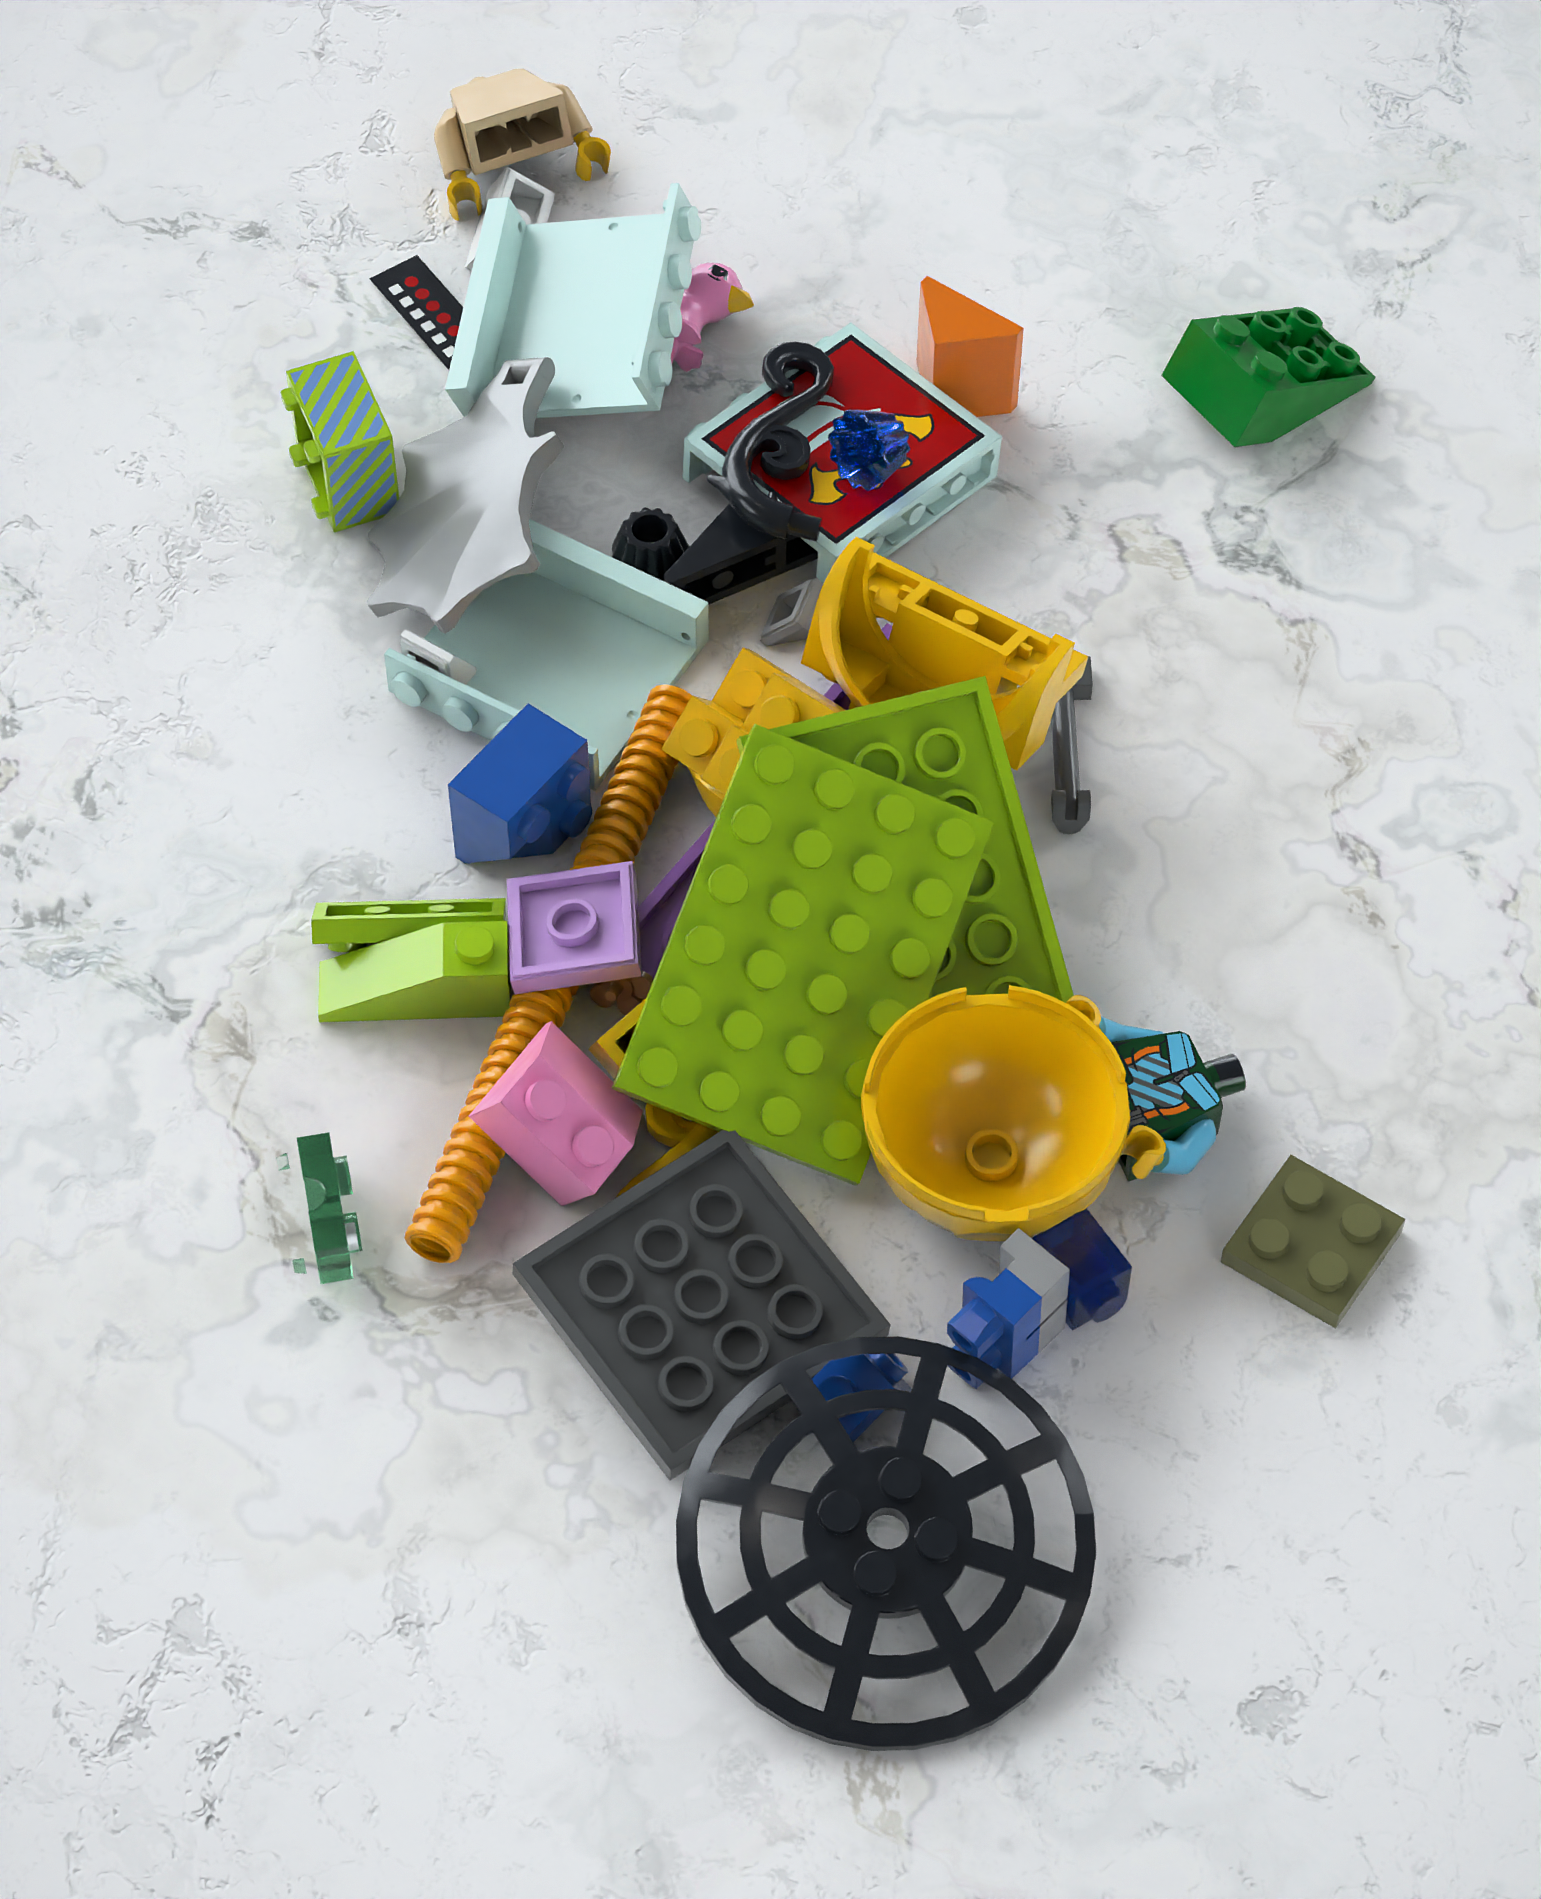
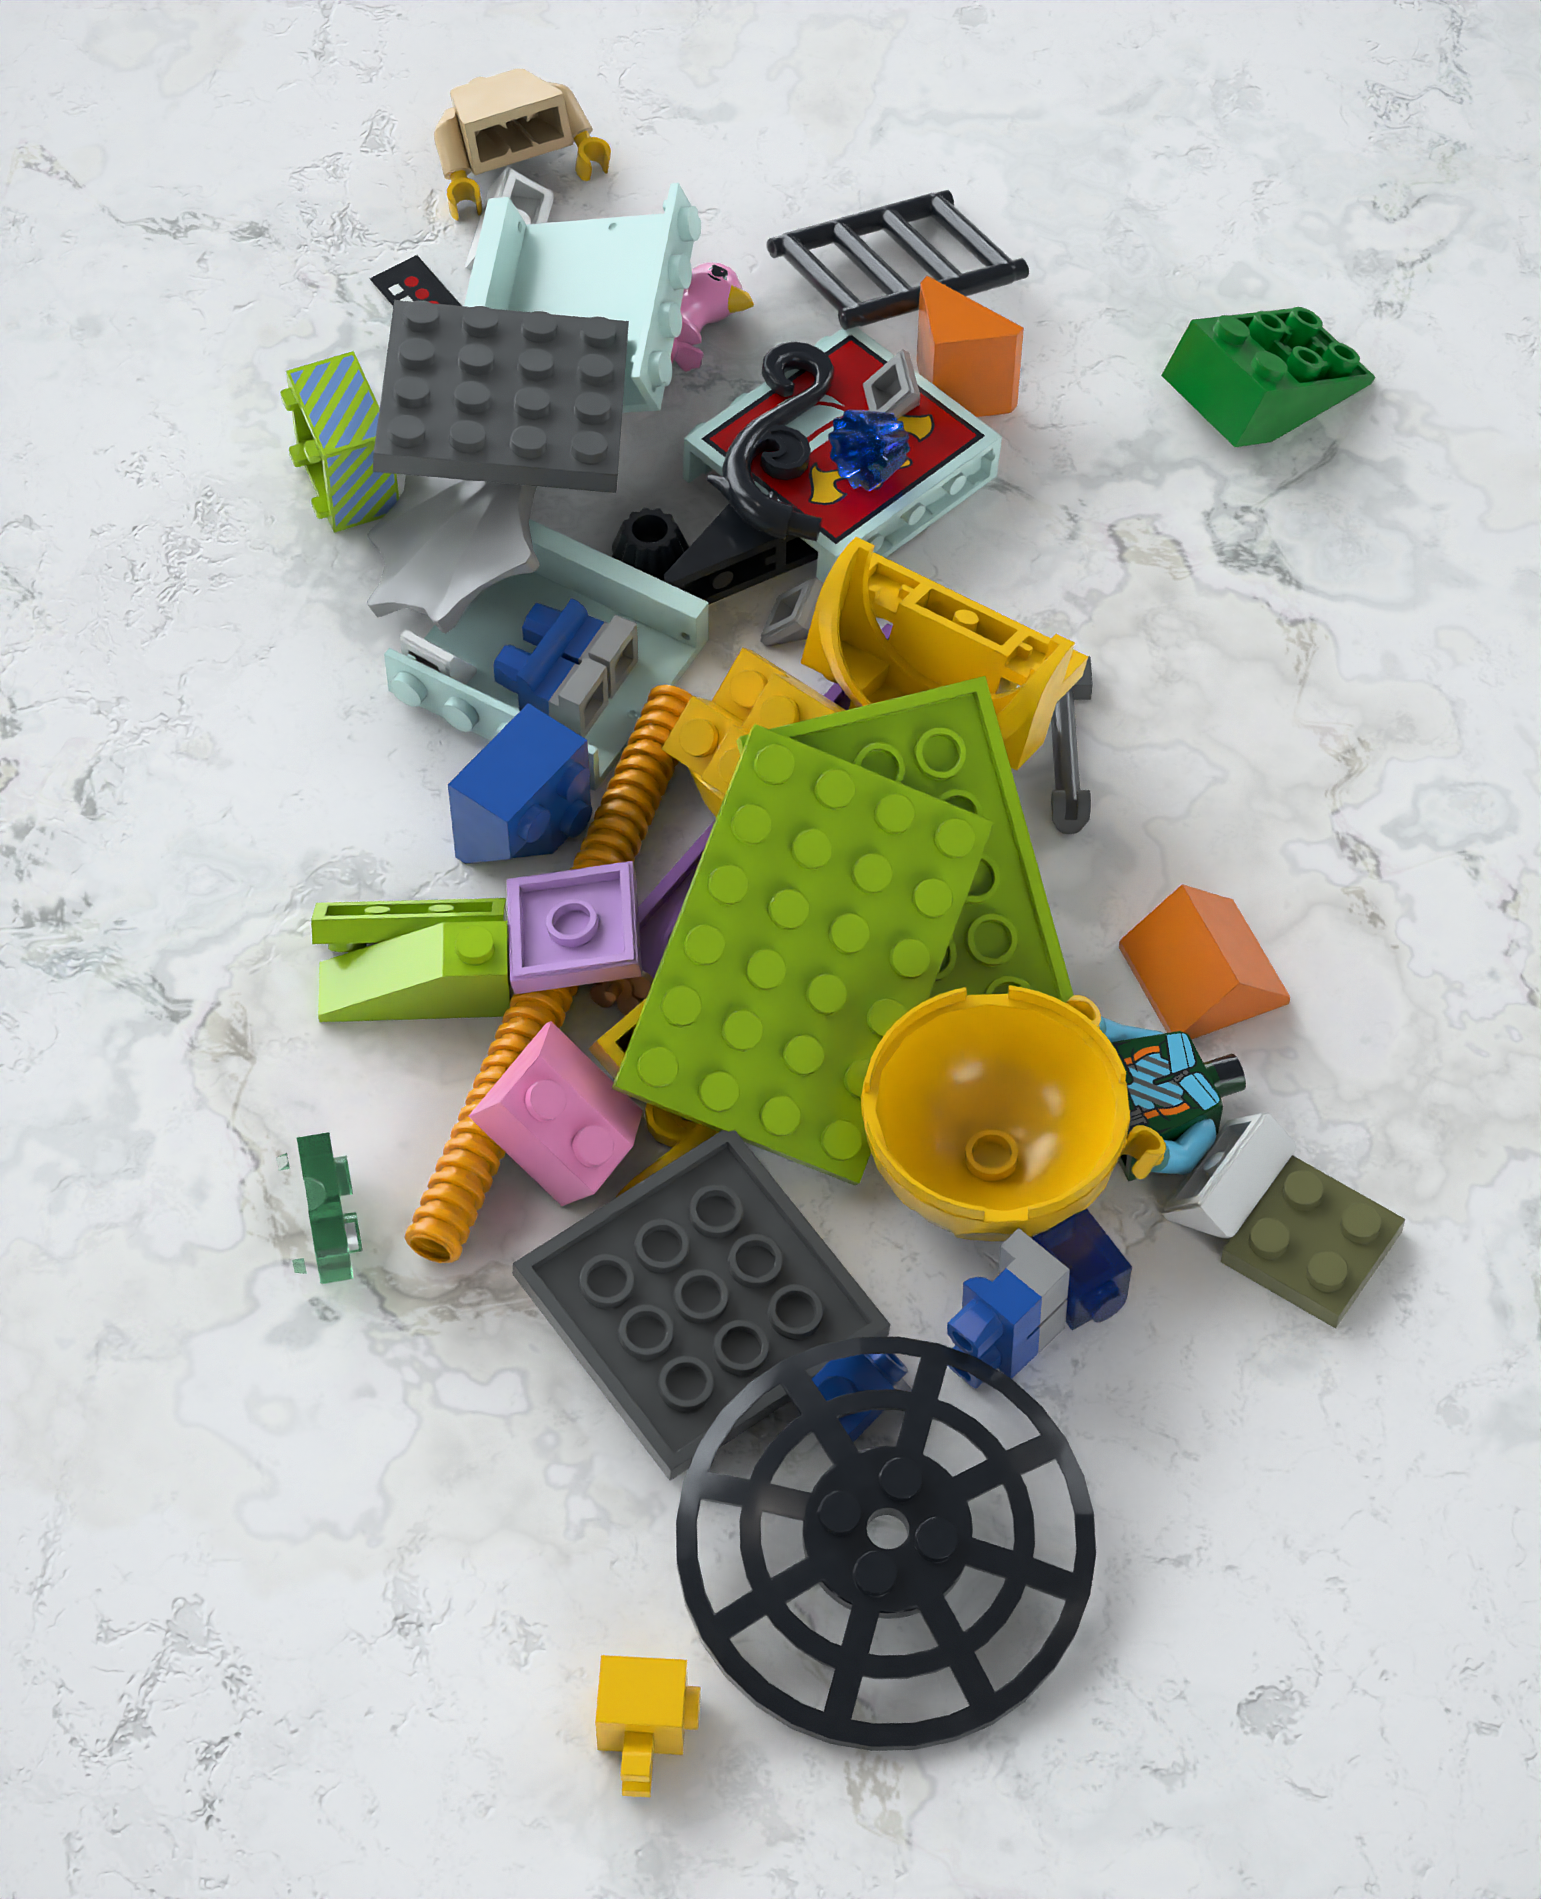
(502, 396): none -> dark grey plate
(573, 666): none -> hips
(644, 1713): none -> yellow brick
(893, 387): none -> light grey slope
(895, 220): none -> black bar
(1201, 964): none -> orange slope
(1231, 1176): none -> white slope

